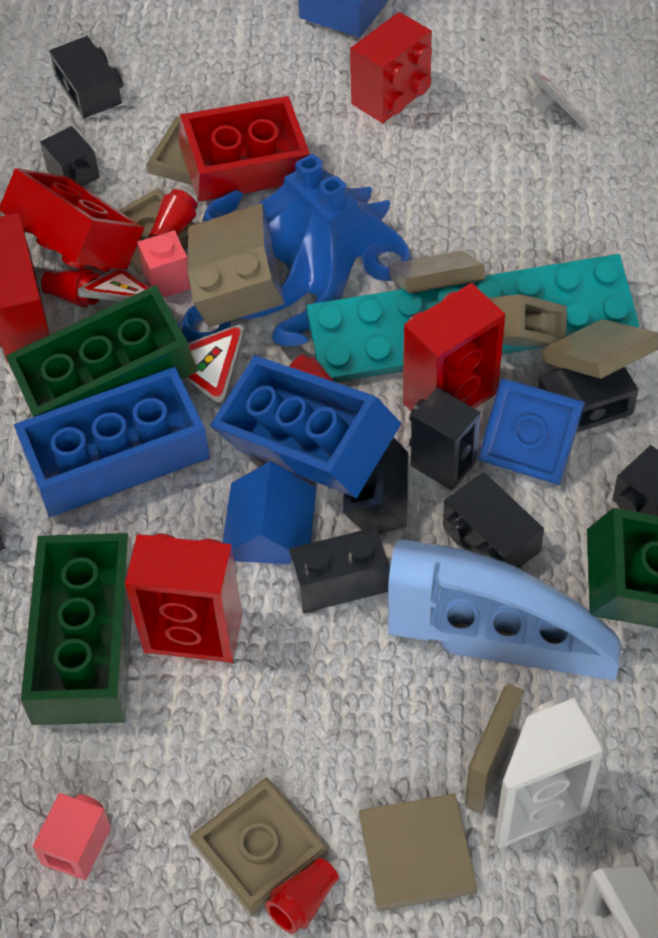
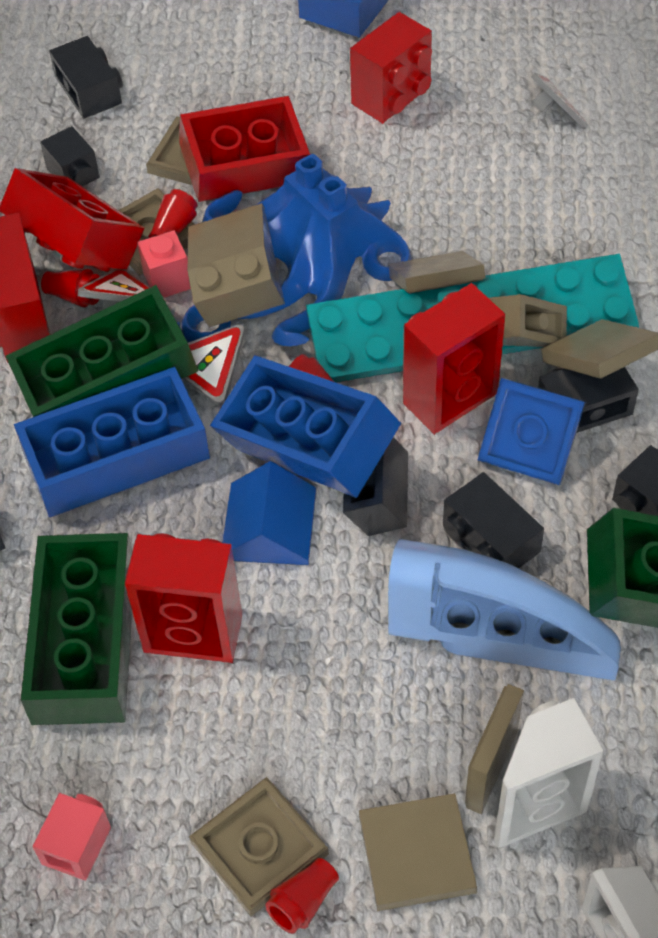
(339, 569): black brick -> none
(444, 438): black brick -> none

